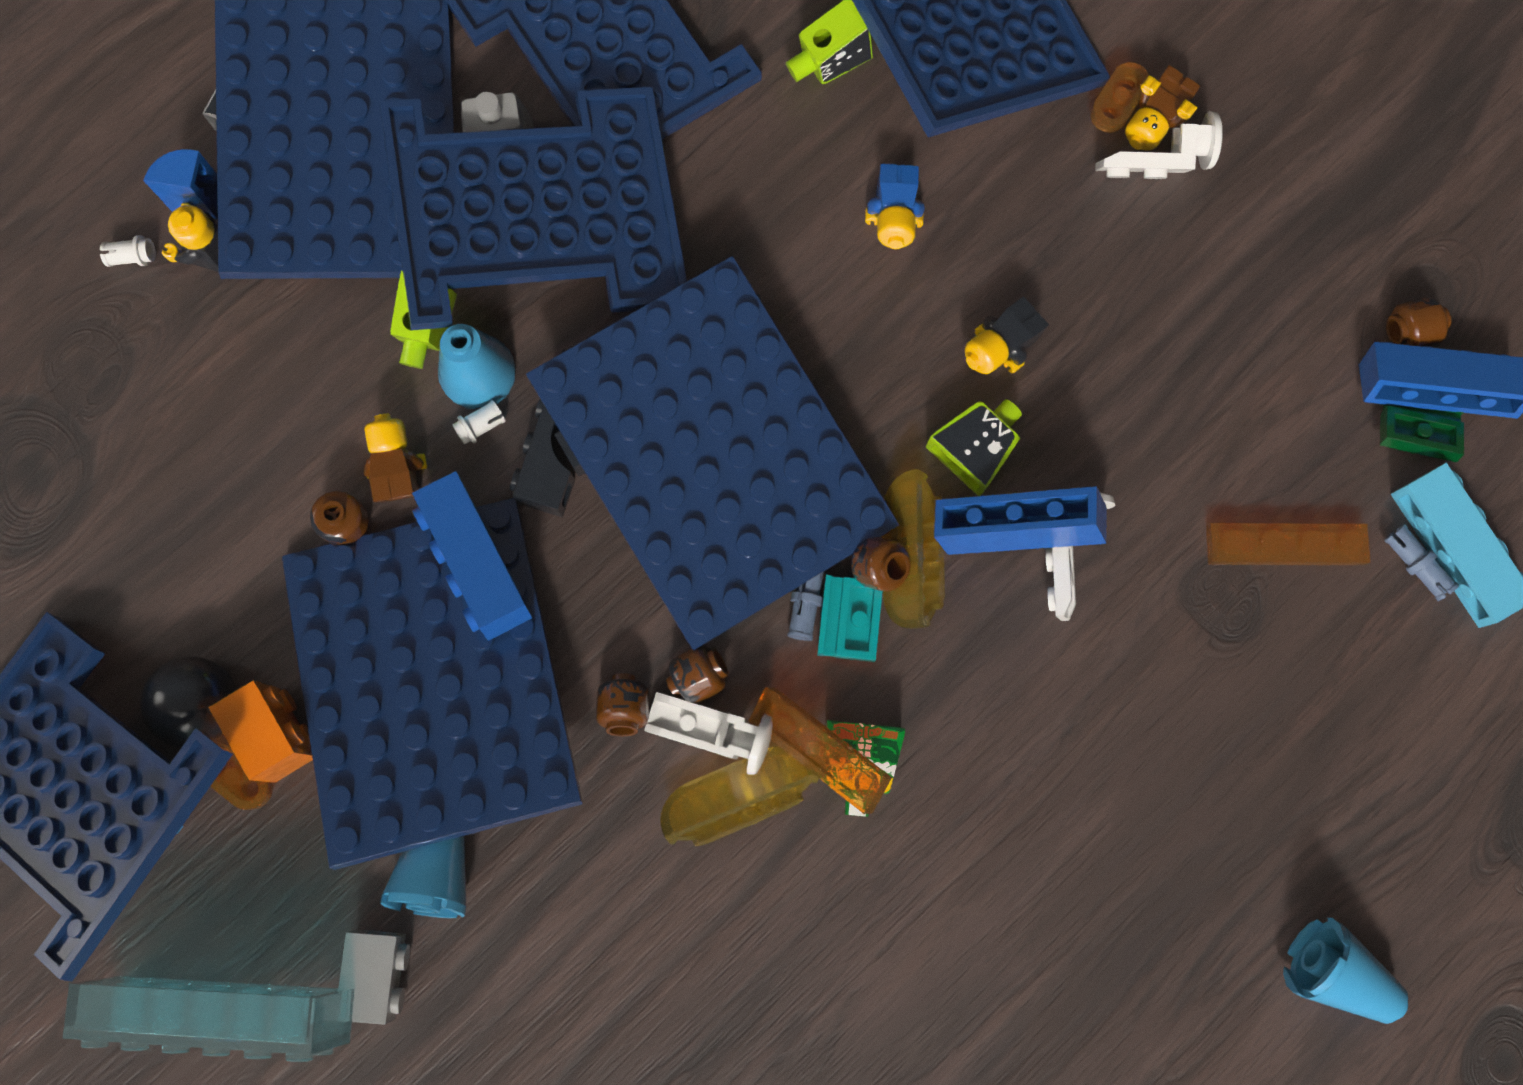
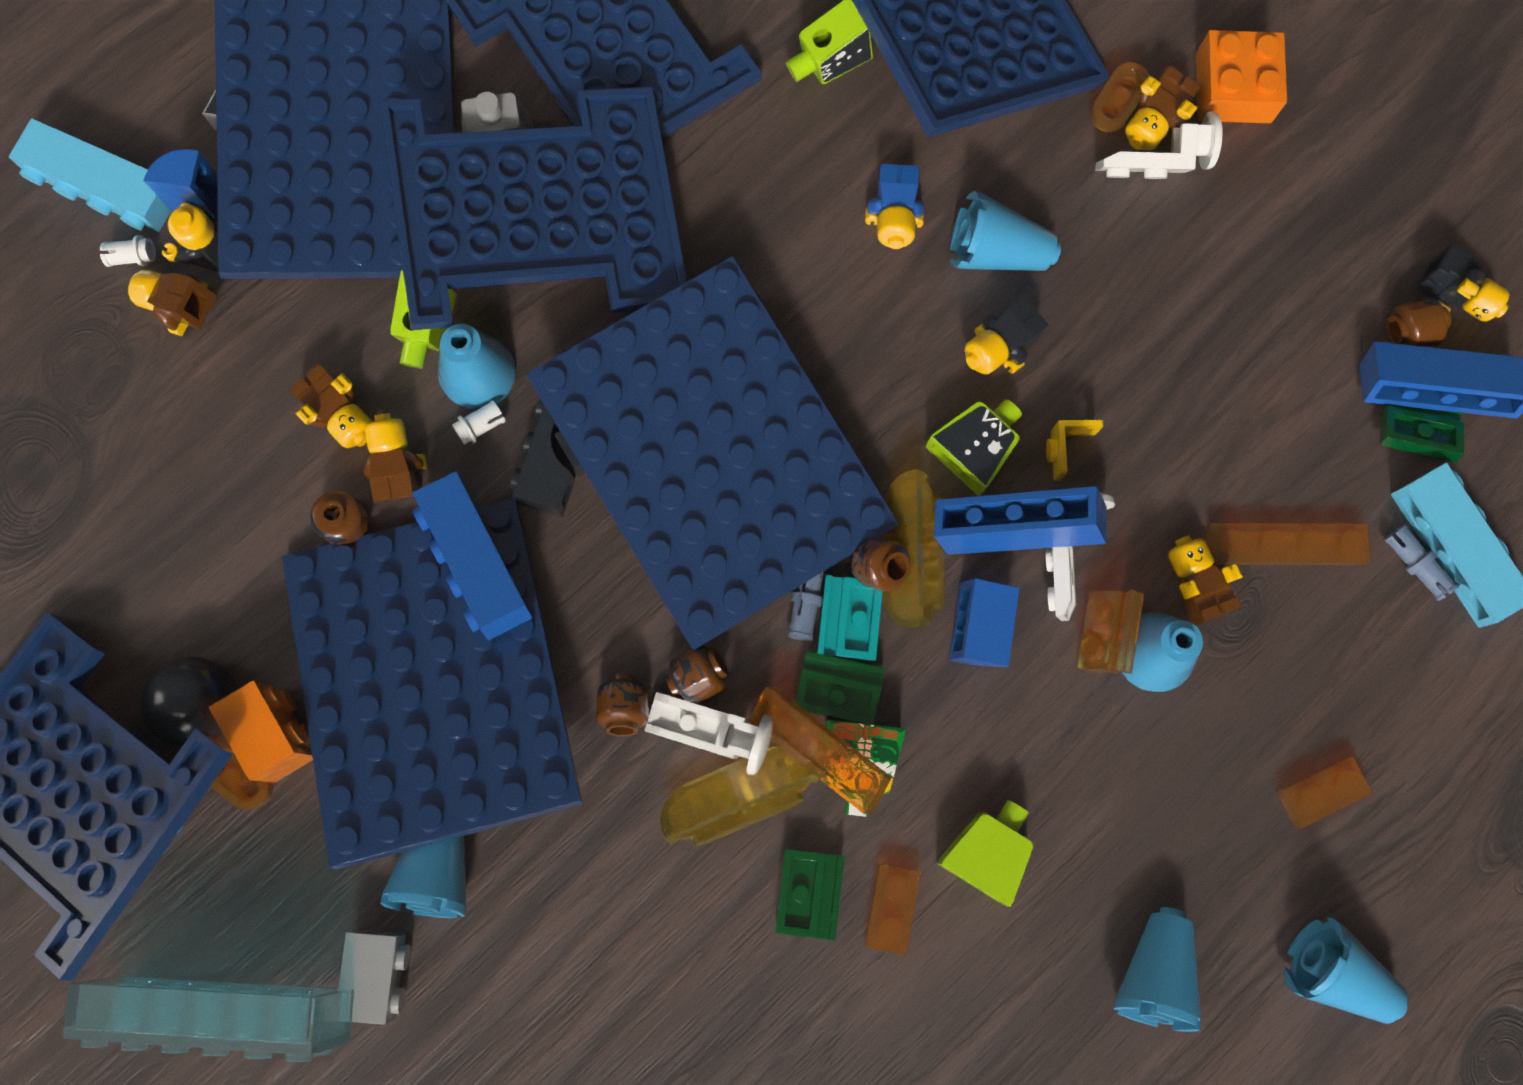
(89, 173): none -> medium azure brick
(173, 298): none -> reddish brown piece
(331, 405): none -> piece
(809, 894): none -> dark green plate
(839, 688): none -> dark green plate
(892, 909): none -> clear orange plate
(984, 623): none -> blue brick
(991, 853): none -> lime torso
(1000, 238): none -> dark azure cone
(1056, 445): none -> yellow bracket
(1110, 631): none -> clear orange plate
(1163, 975): none -> dark azure cone
(1164, 652): none -> dark azure cone
(1203, 586): none -> piece
(1241, 76): none -> orange brick
(1324, 792): none -> clear orange plate
(1460, 280): none -> black piece

